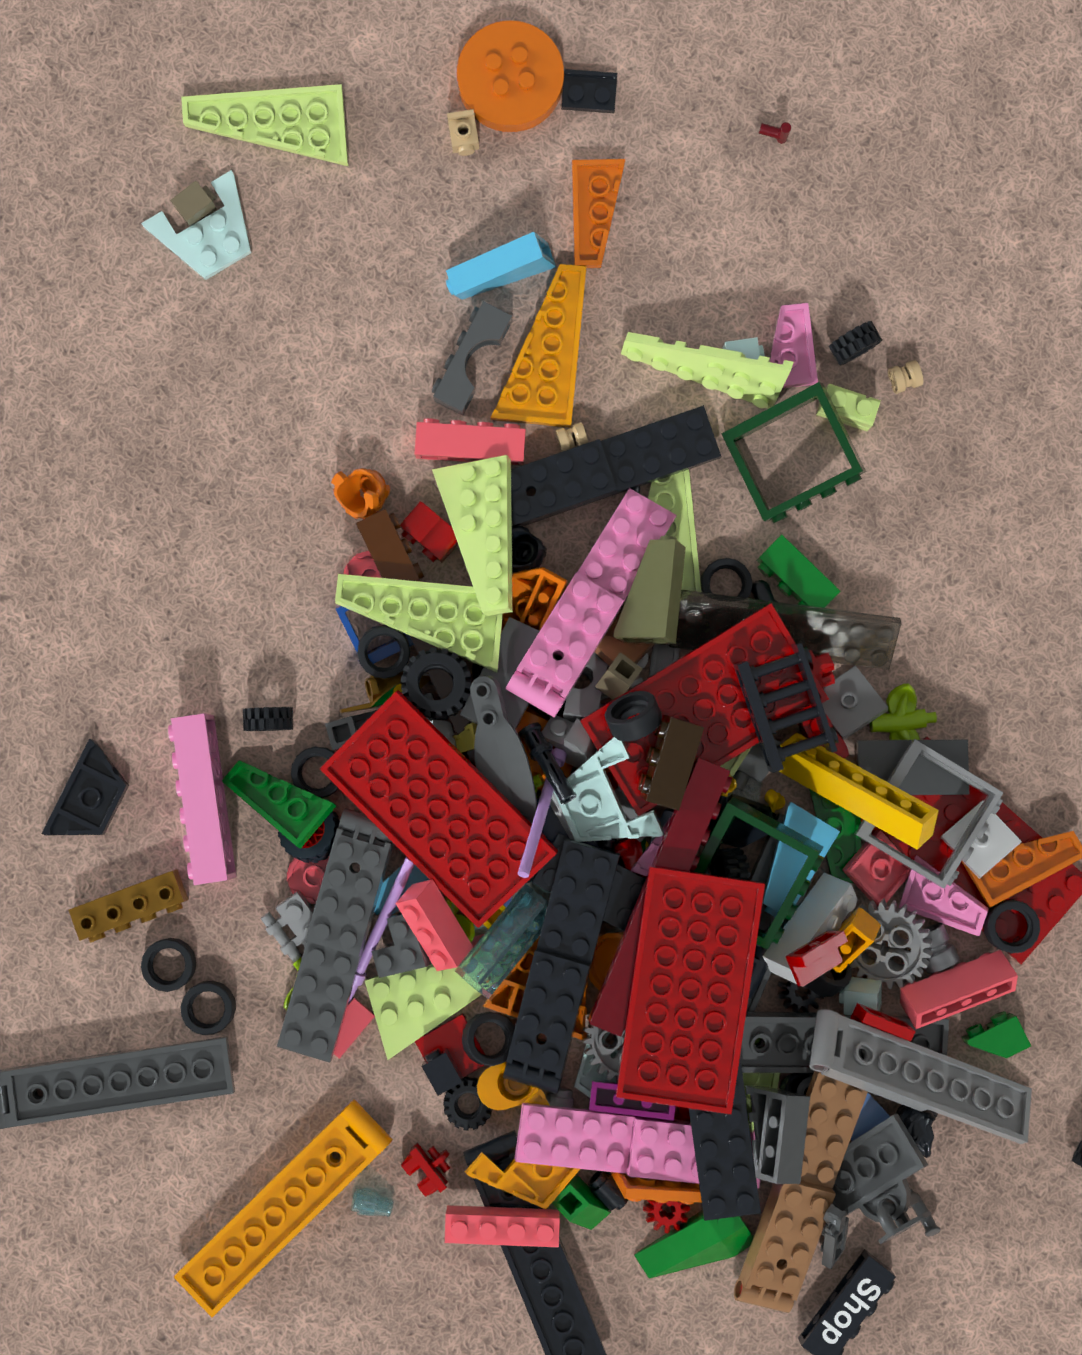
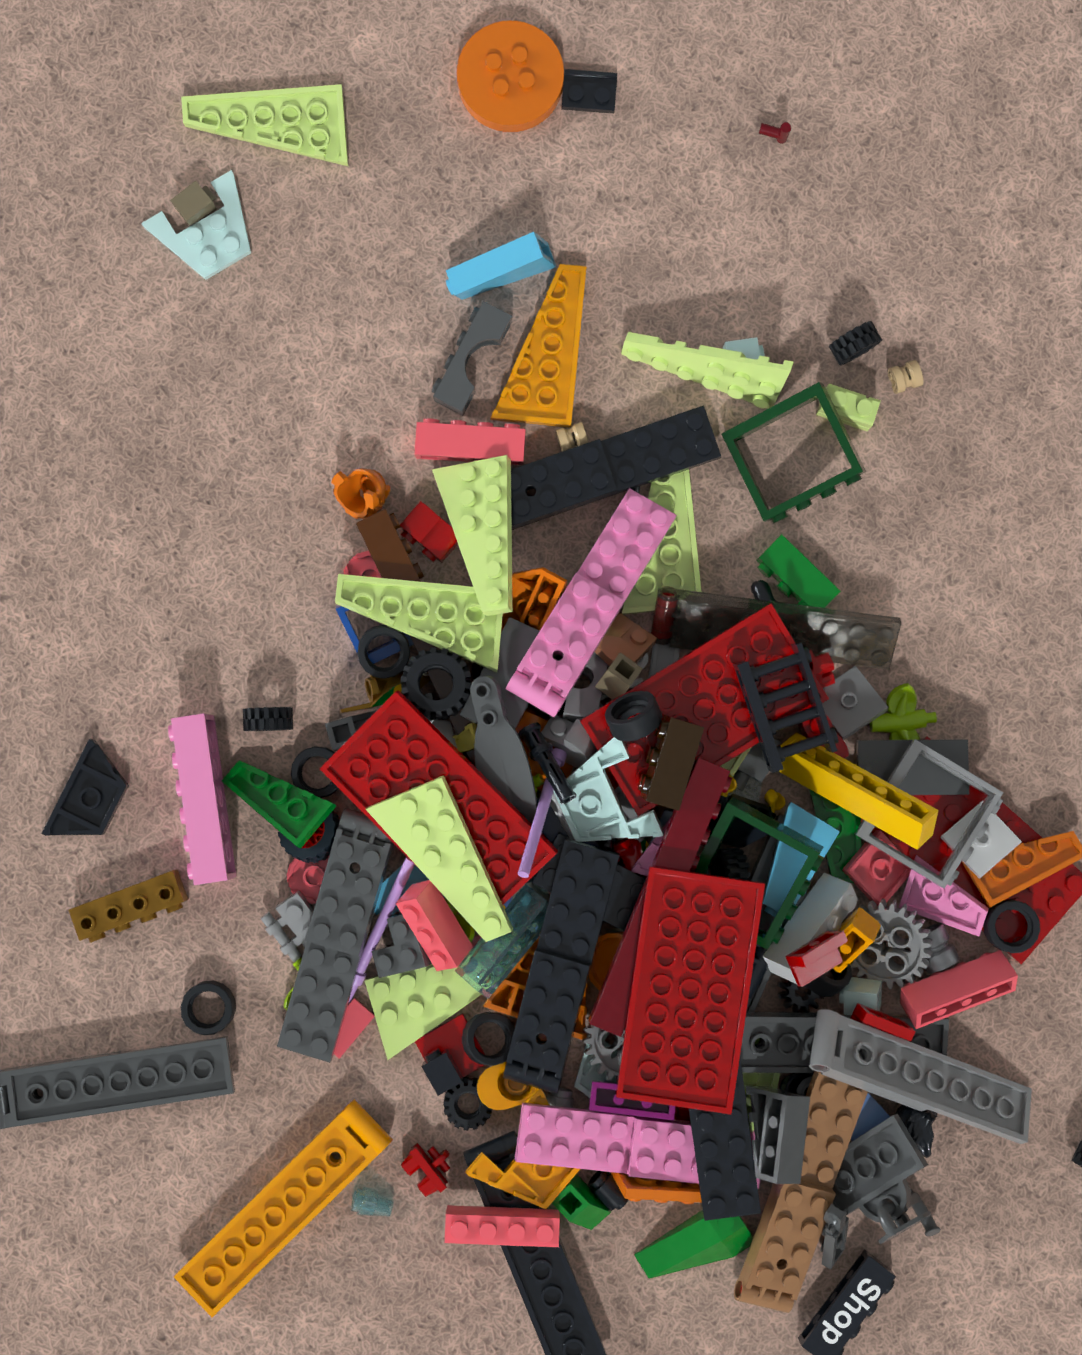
(148, 970): black tyre -> none
(437, 840): none -> yellowish green wing
(463, 121): tan brick -> none
(527, 550): black hair -> none
(594, 200): orange wing -> none
(655, 595): olive slope -> none
(663, 1218): red gear -> none
(728, 563): black tyre -> none
(795, 343): bright pink wing -> none
(1003, 1038): green slope -> none

